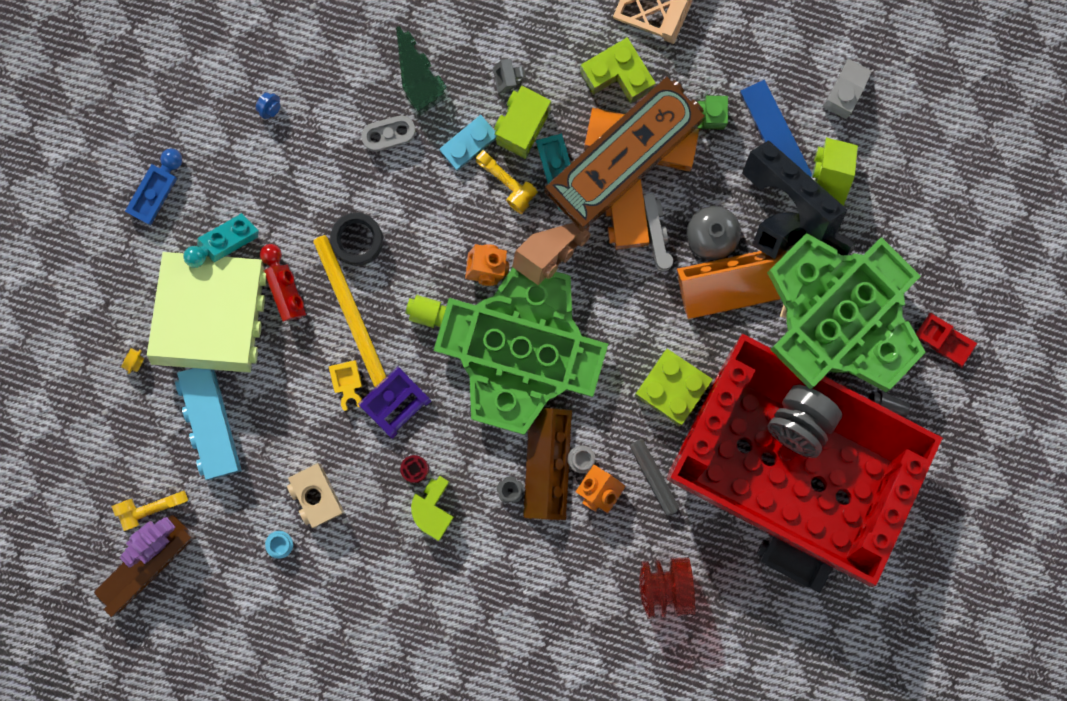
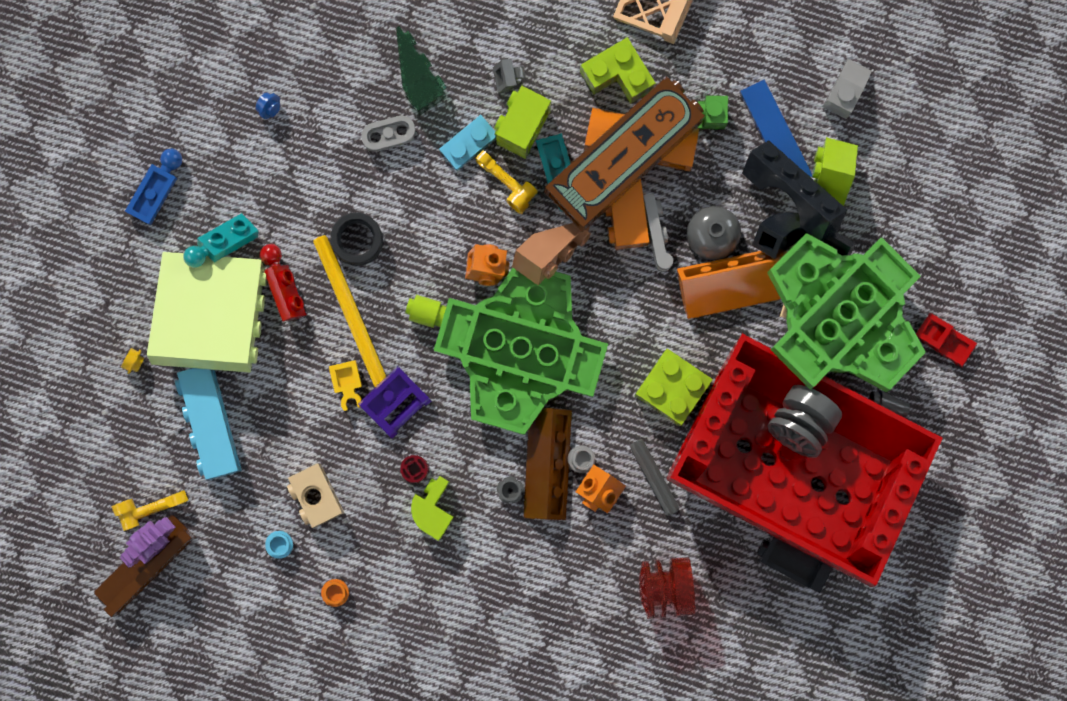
(335, 592): none -> orange plate

